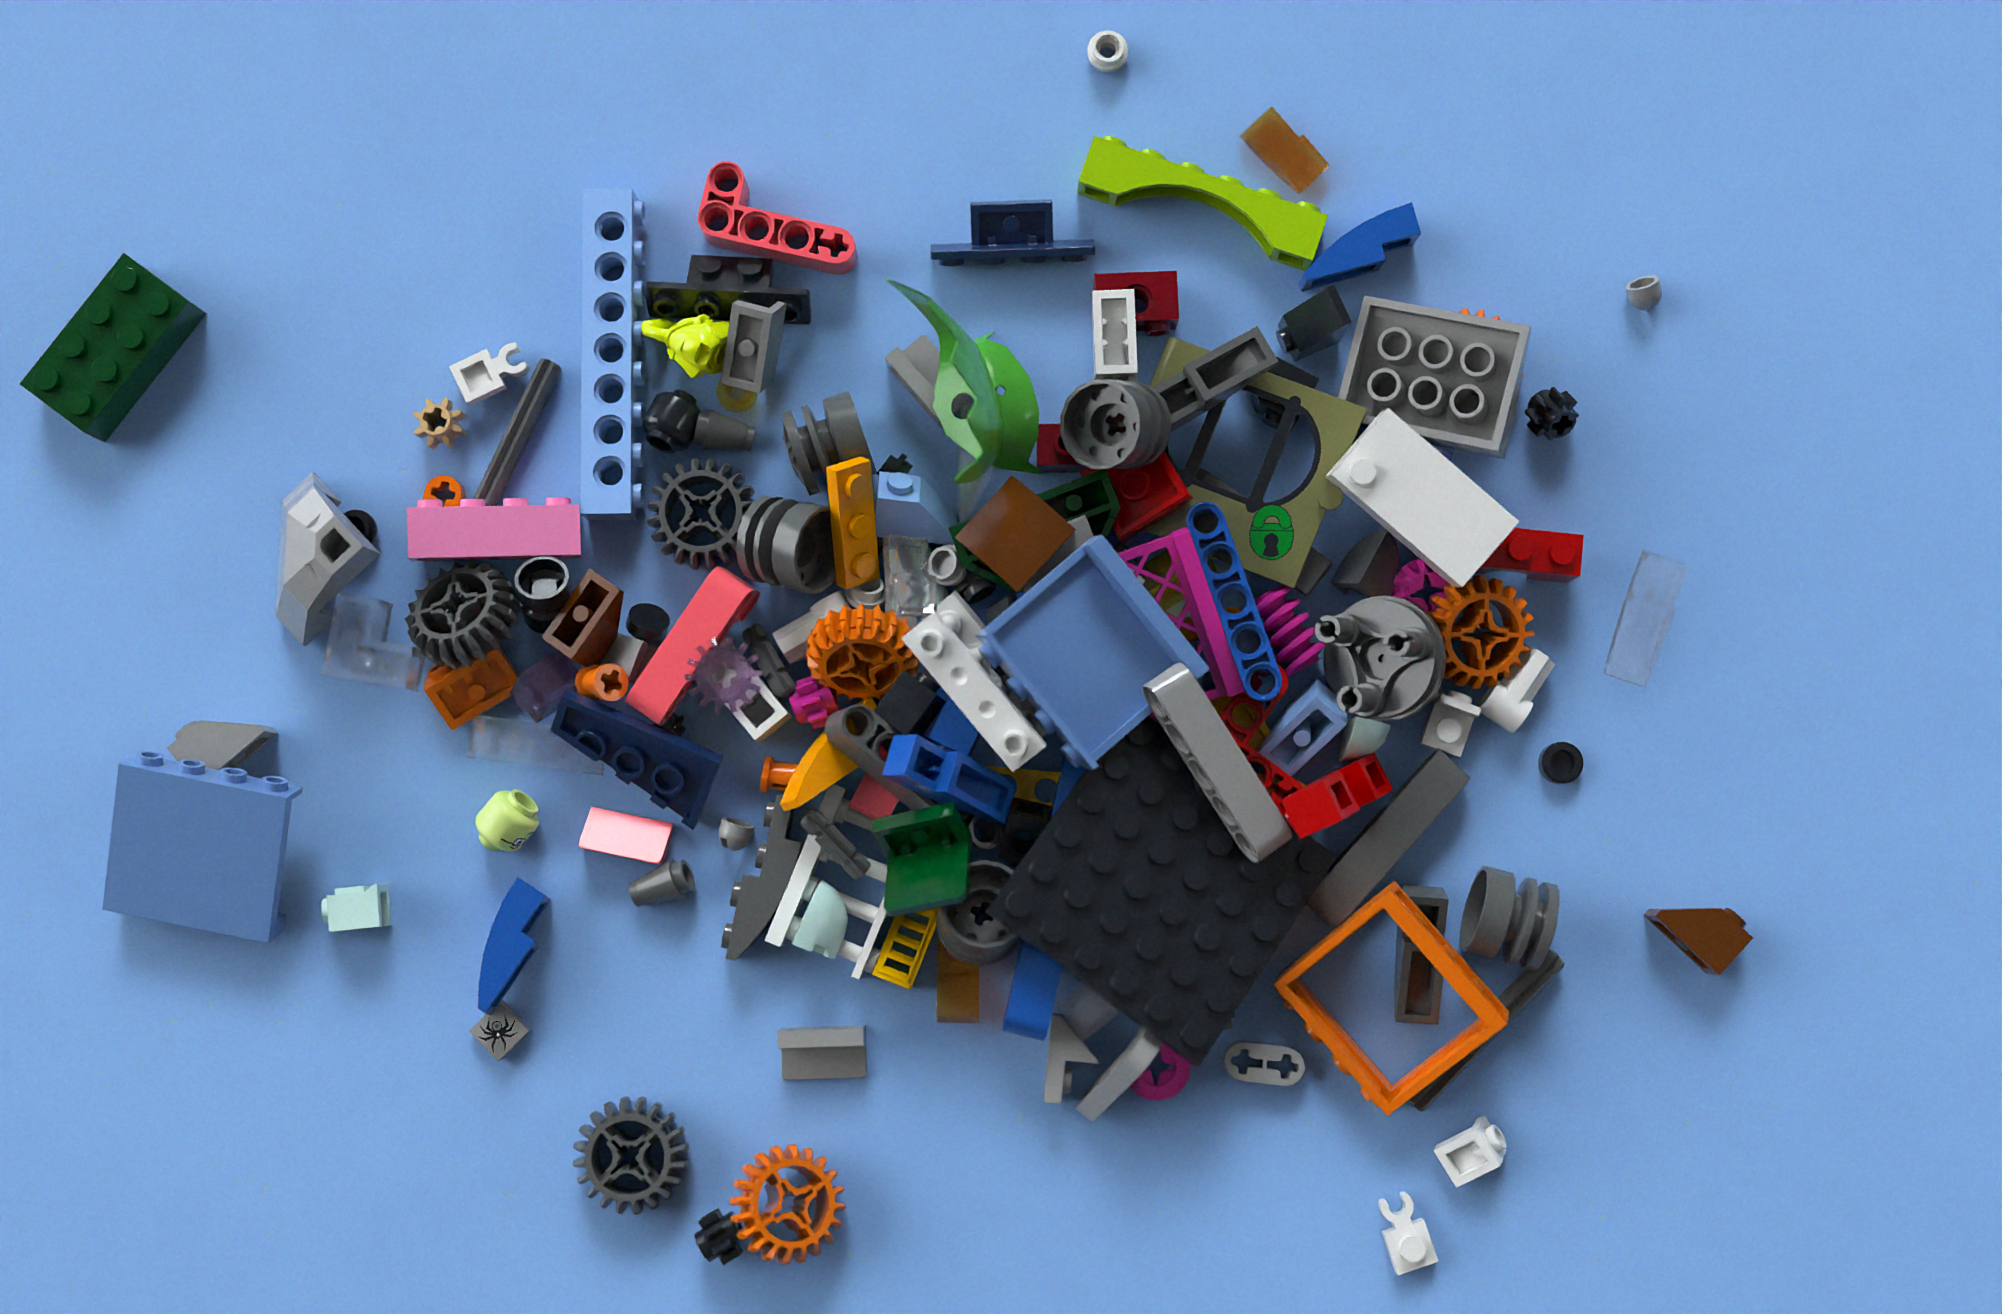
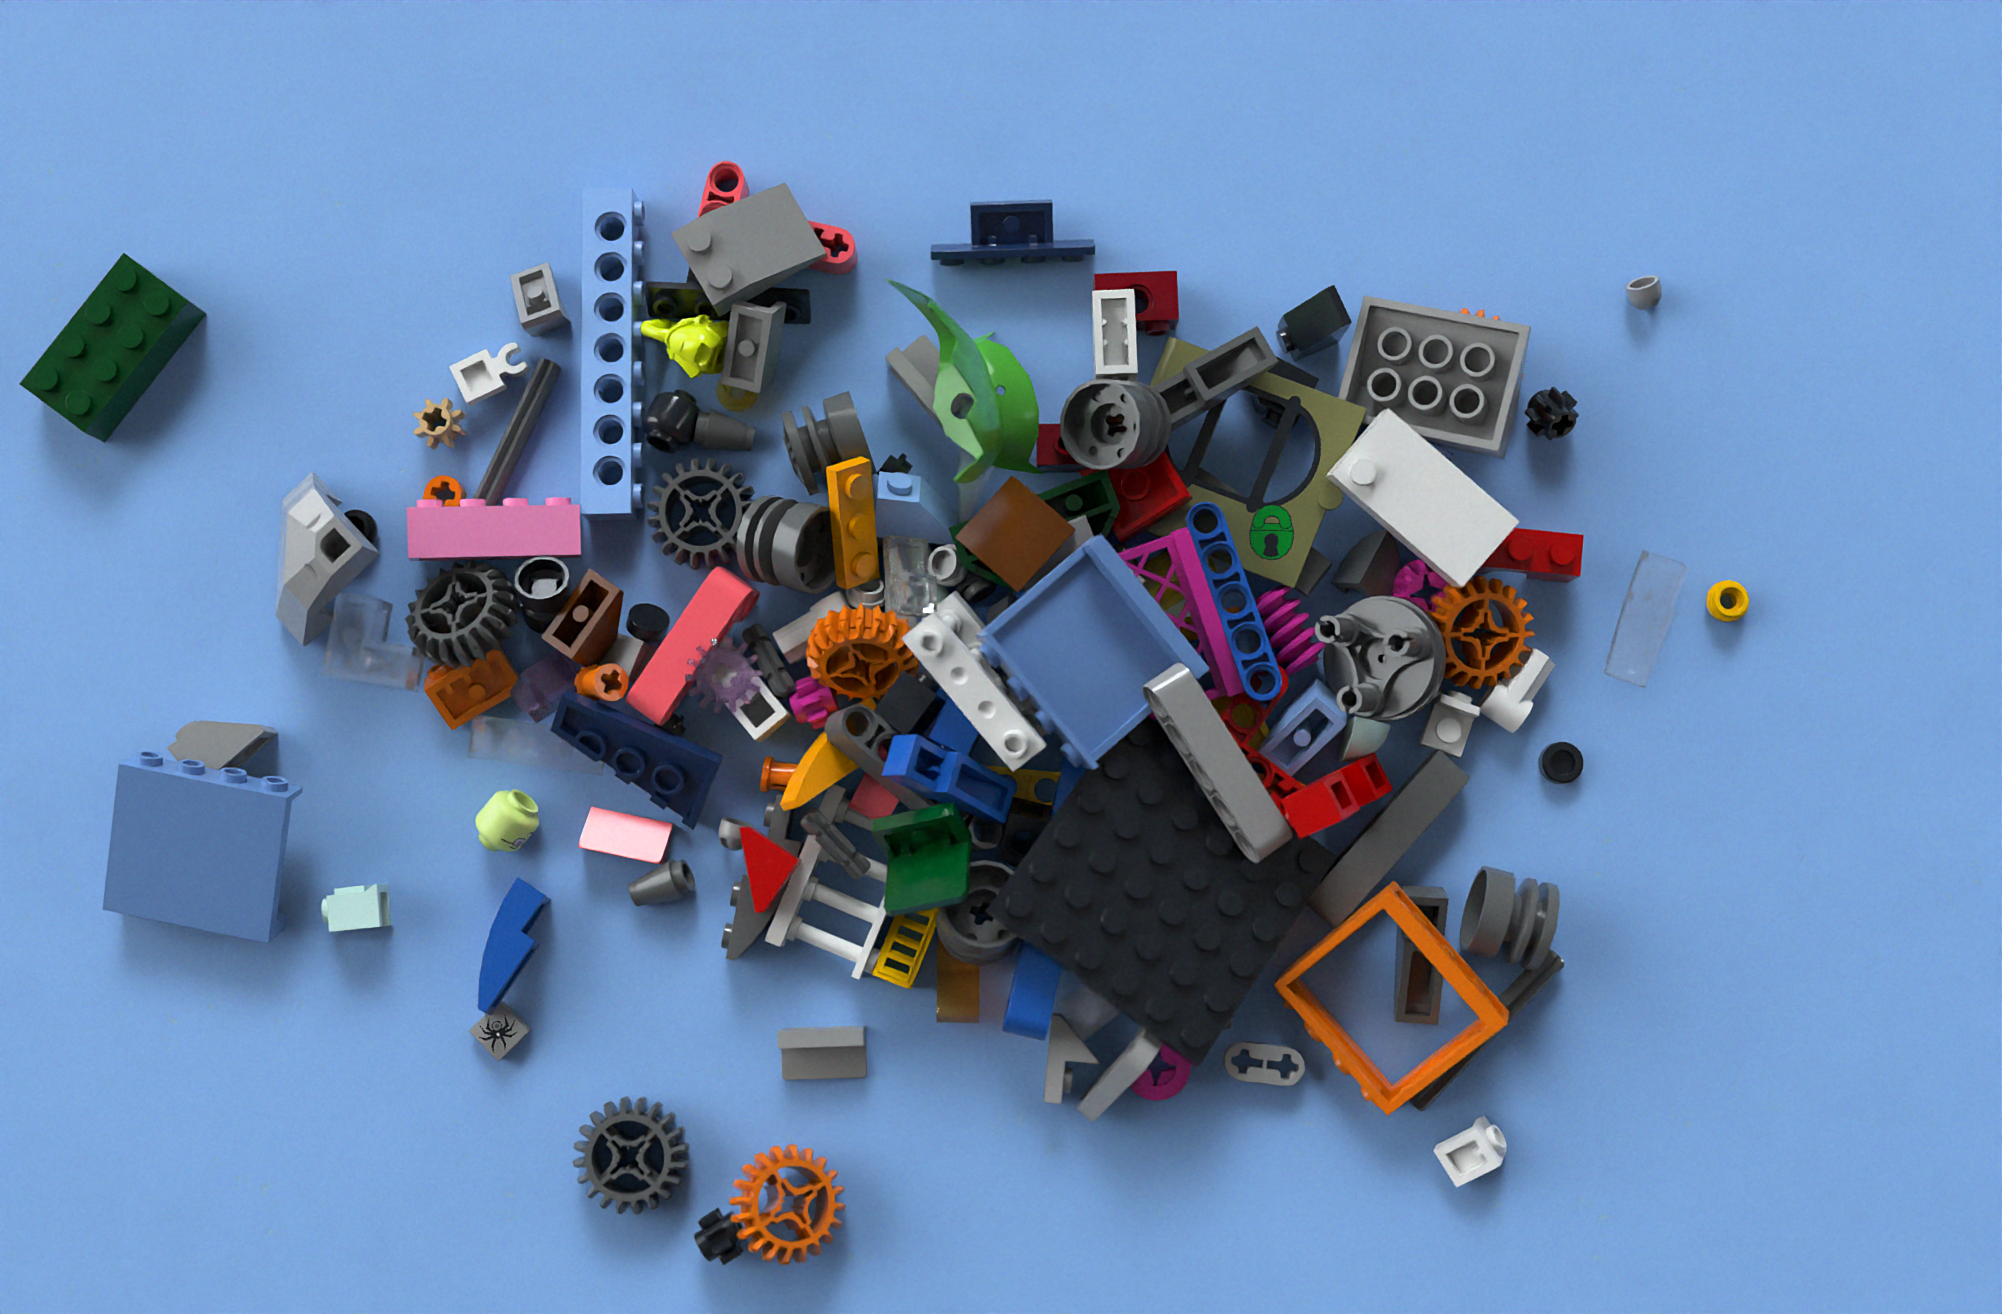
(538, 300): none -> light grey slope
(748, 246): none -> light grey slope
(767, 867): none -> red slope
(823, 922): light aqua brick -> none
(1111, 40): white plate -> none
(1122, 174): lime arch -> none
(1283, 151): clear orange slope -> none
(1363, 248): blue slope -> none
(1408, 1239): white plate -> none
(1705, 935): reddish brown slope -> none
(1739, 599): none -> yellow plate

